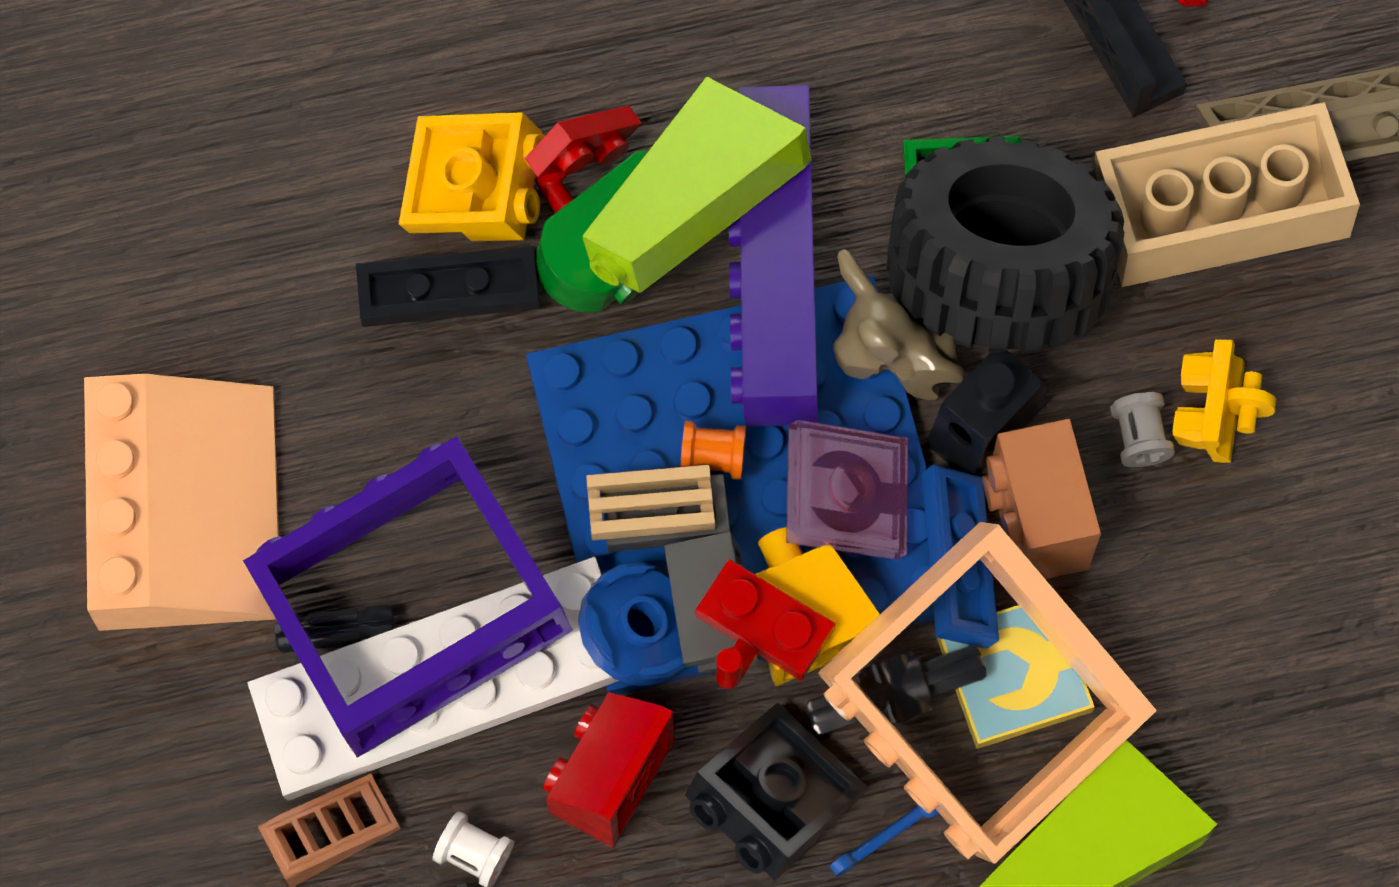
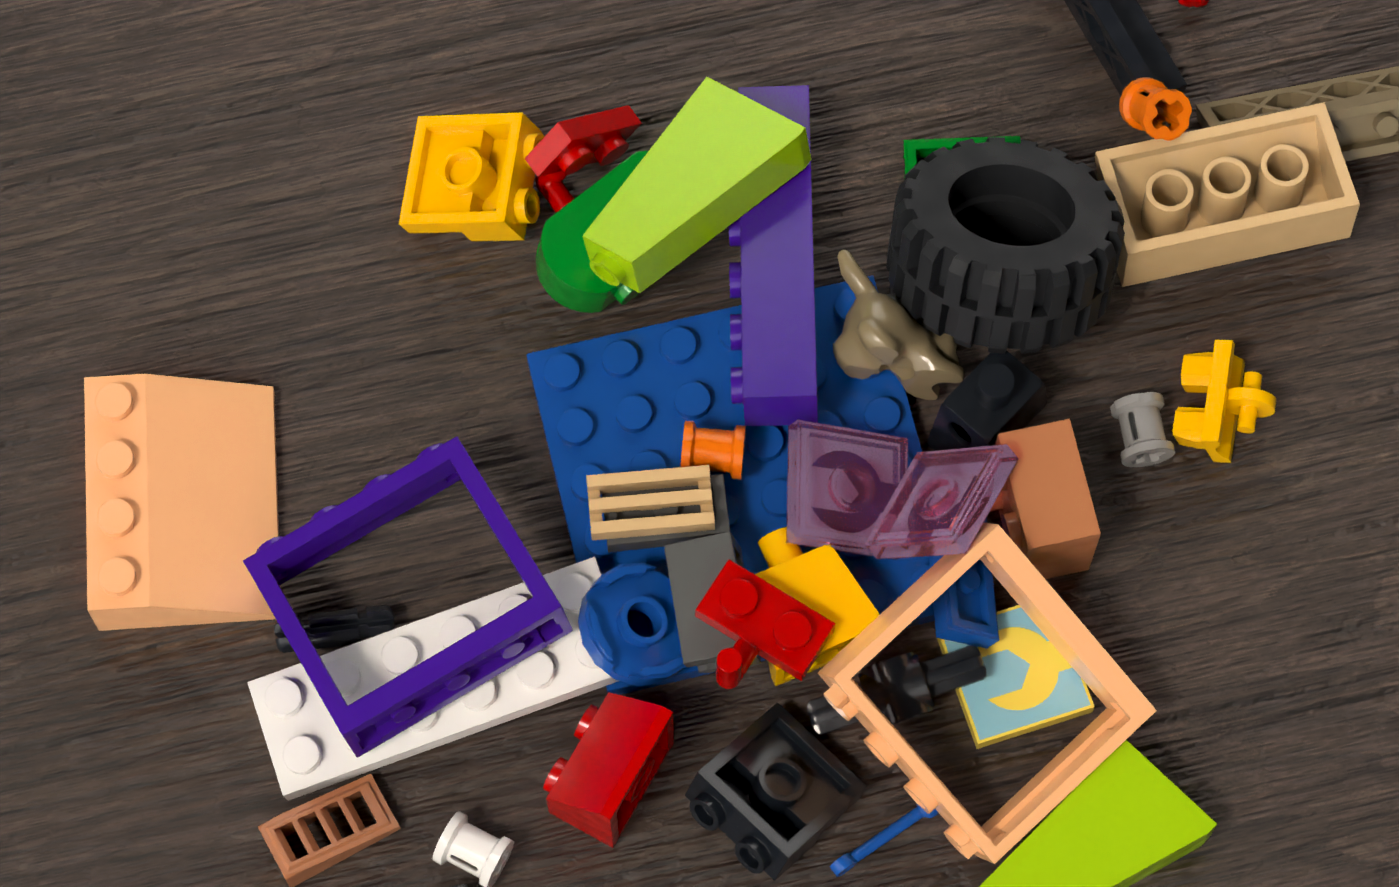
(447, 286): black plate -> none
(941, 502): none -> clear pink tile
(1151, 111): none -> orange bush

